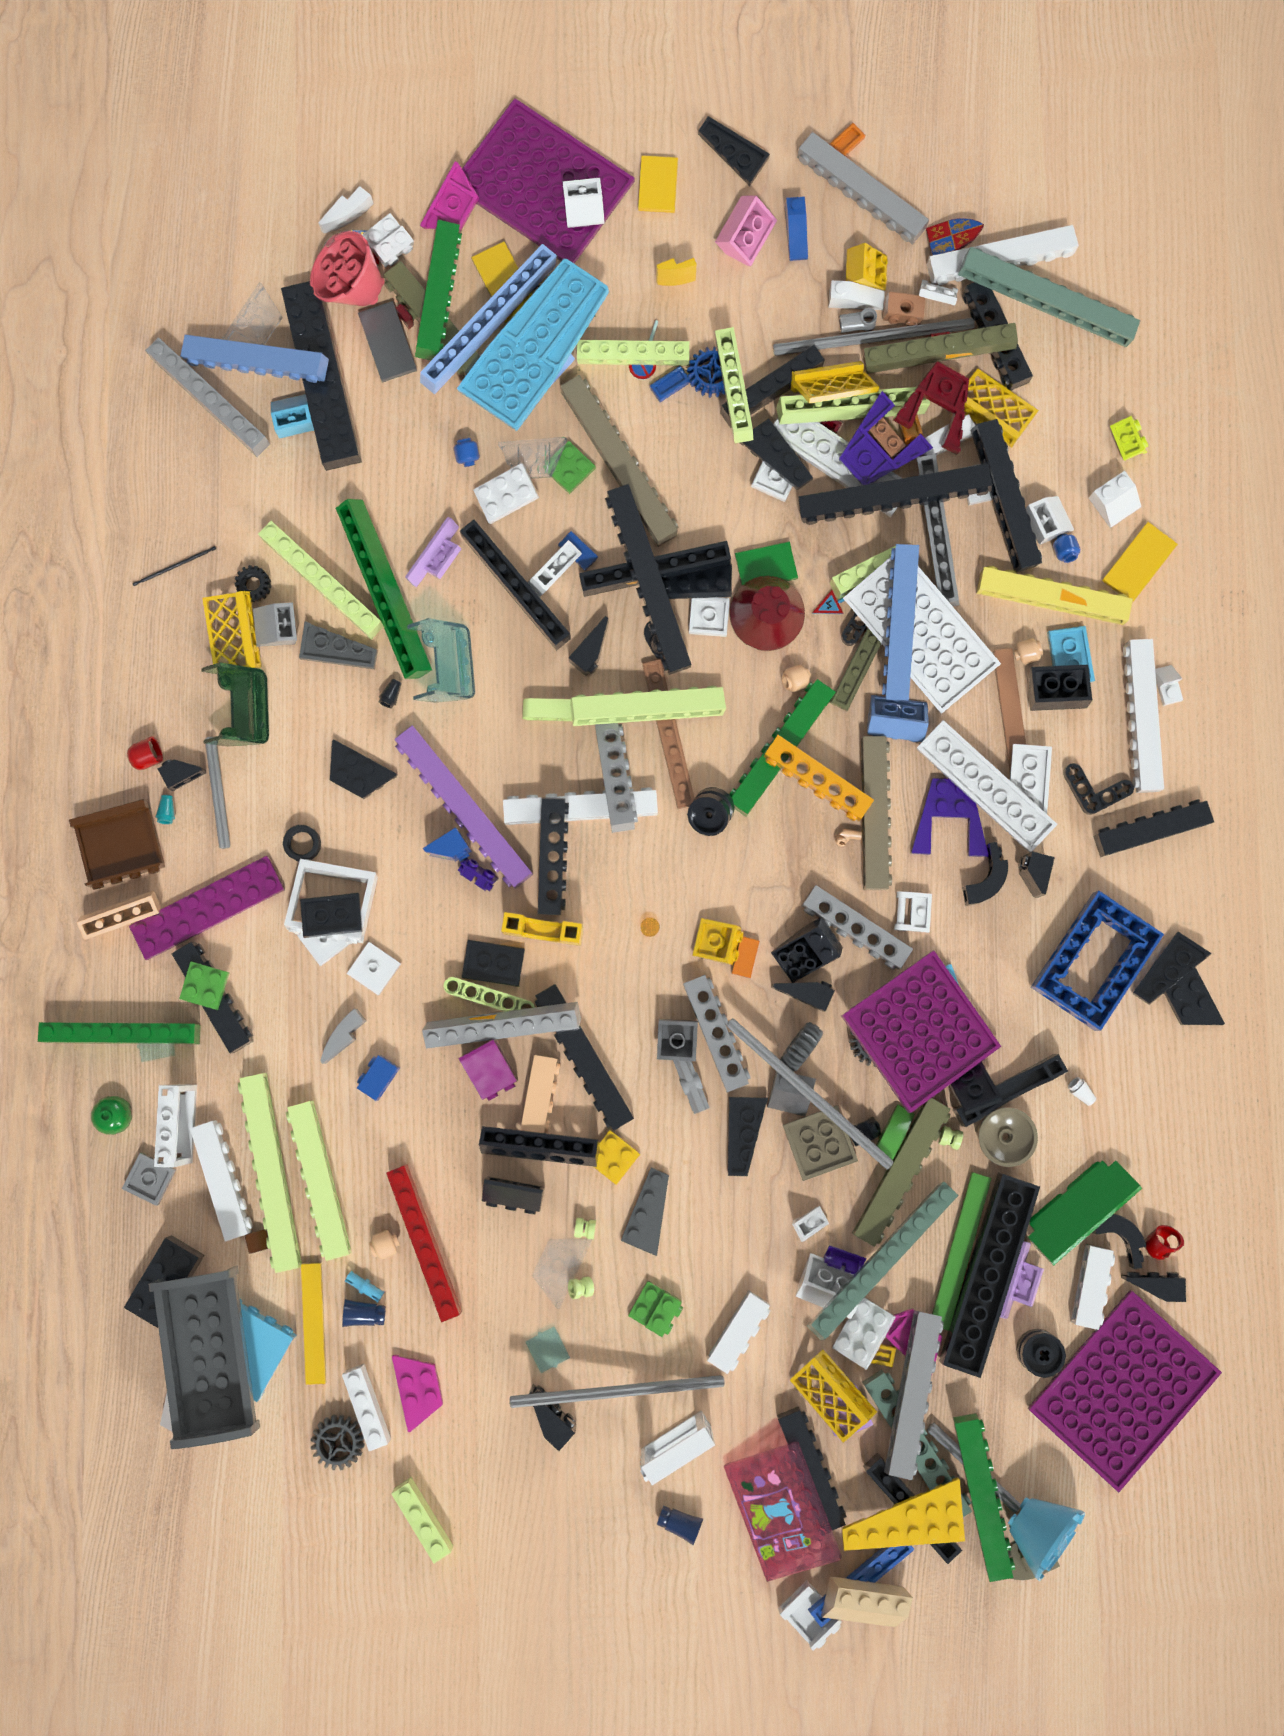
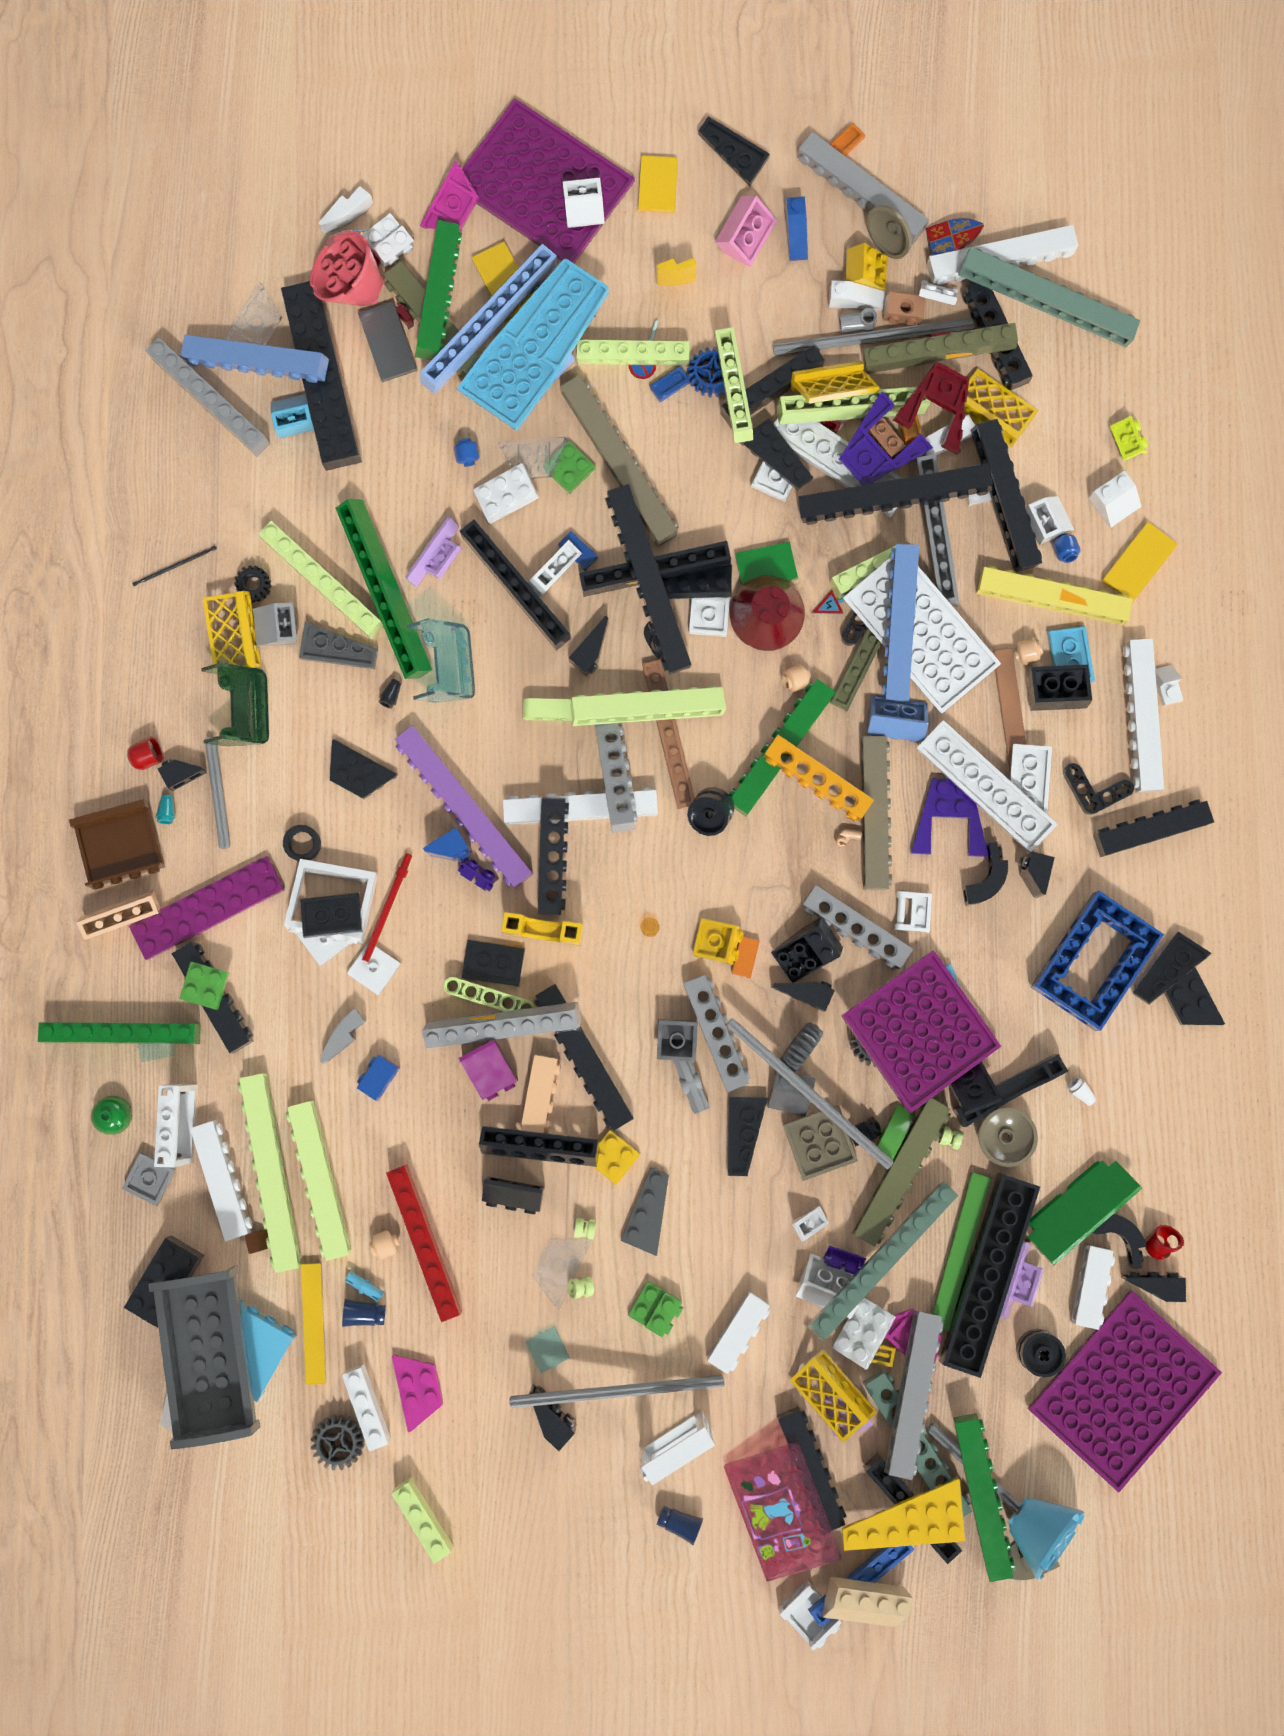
(401, 873): none -> red bar
(889, 231): none -> dark tan dish

